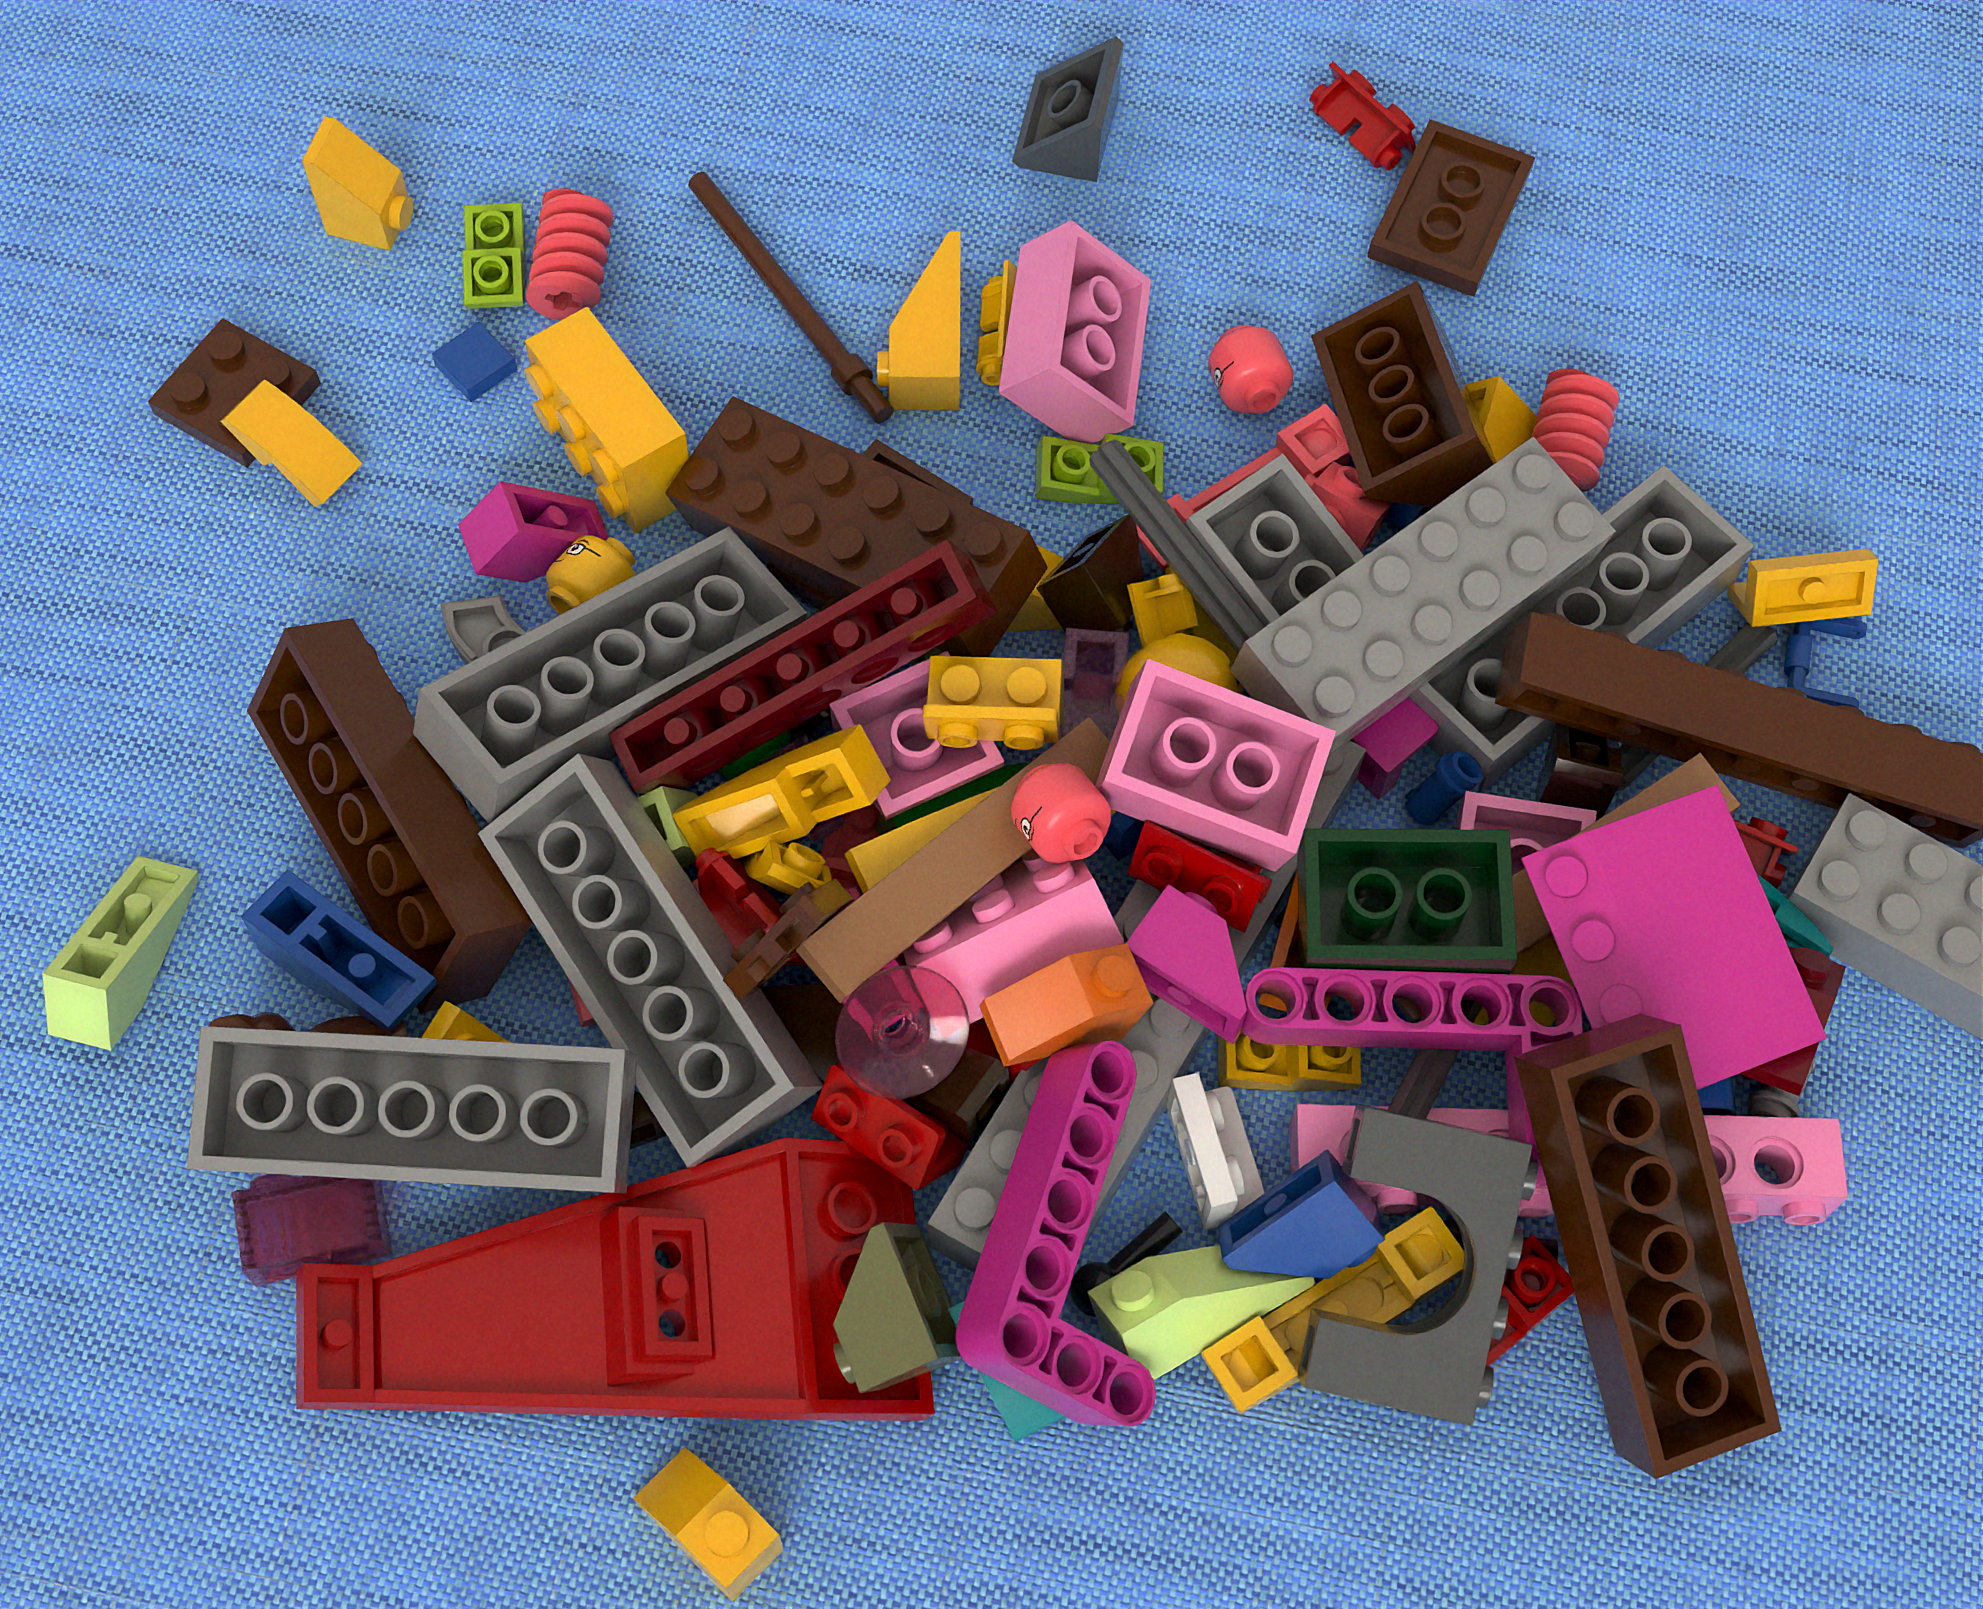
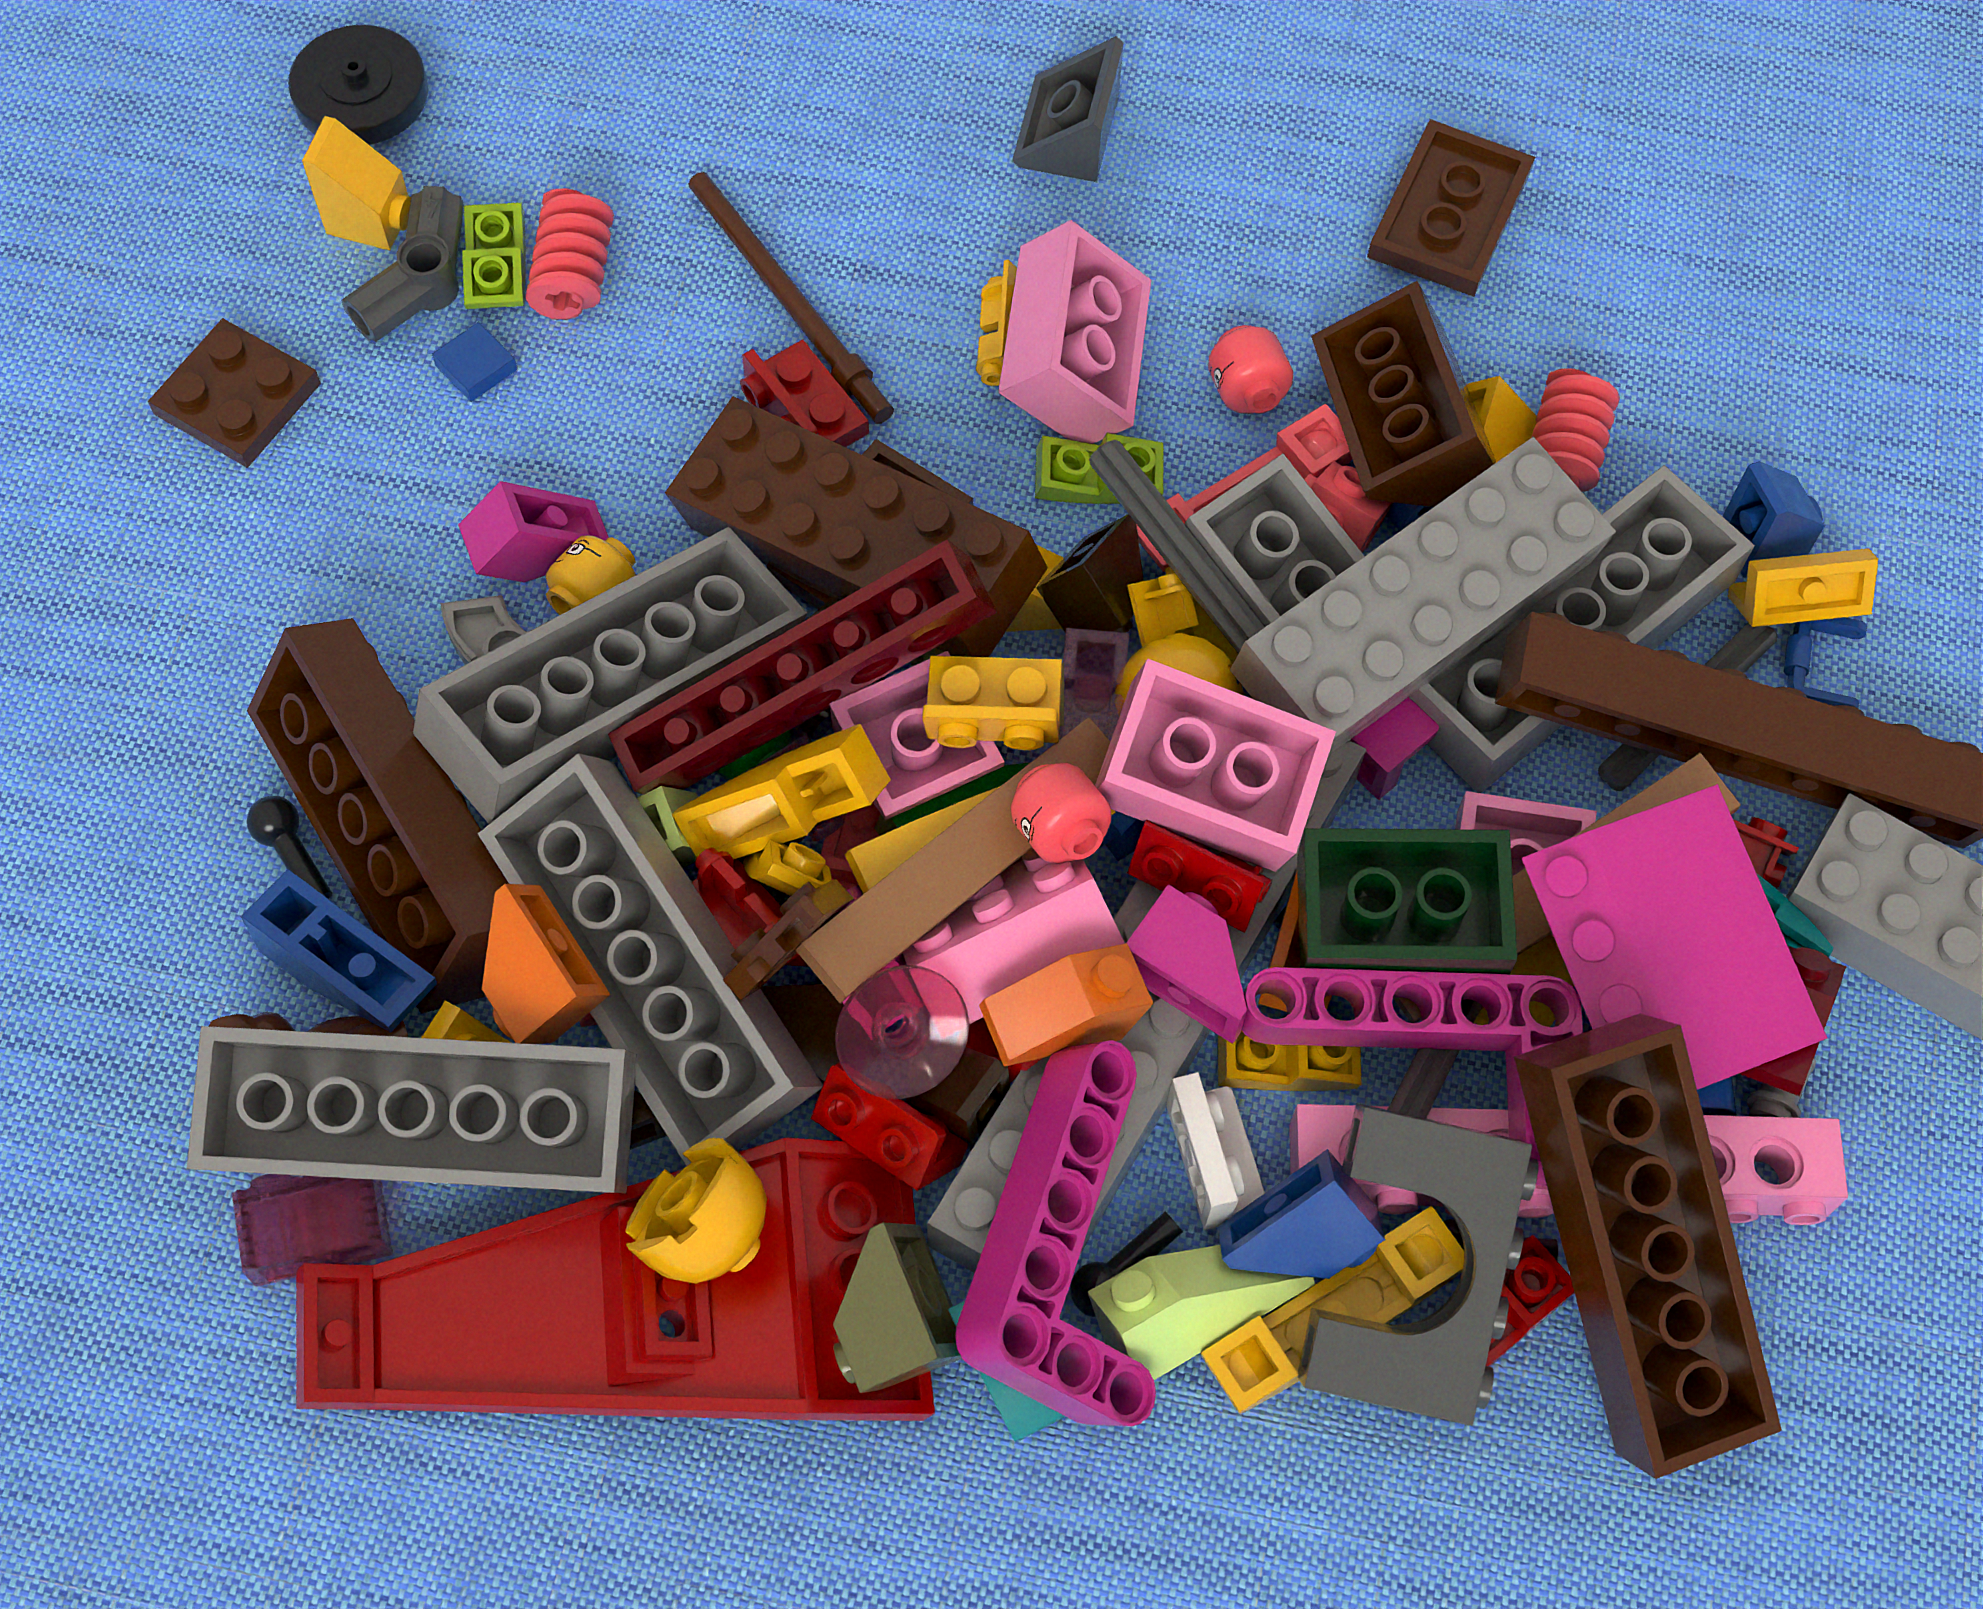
(116, 953): yellowish green slope -> none
(274, 823): none -> black bar
(293, 440): yellow slope -> none
(362, 79): none -> black wheel
(423, 270): none -> dark grey piece
(536, 968): none -> orange slope
(606, 417): yellow brick -> none
(701, 1218): none -> yellow cylinder
(710, 1523): yellow slope -> none
(802, 392): none -> red bracket
(925, 338): yellow slope -> none
(1351, 101): red hinge -> none
(1444, 787): blue pin -> none
(1579, 770): dark brown slope -> none
(1774, 514): none -> blue slope

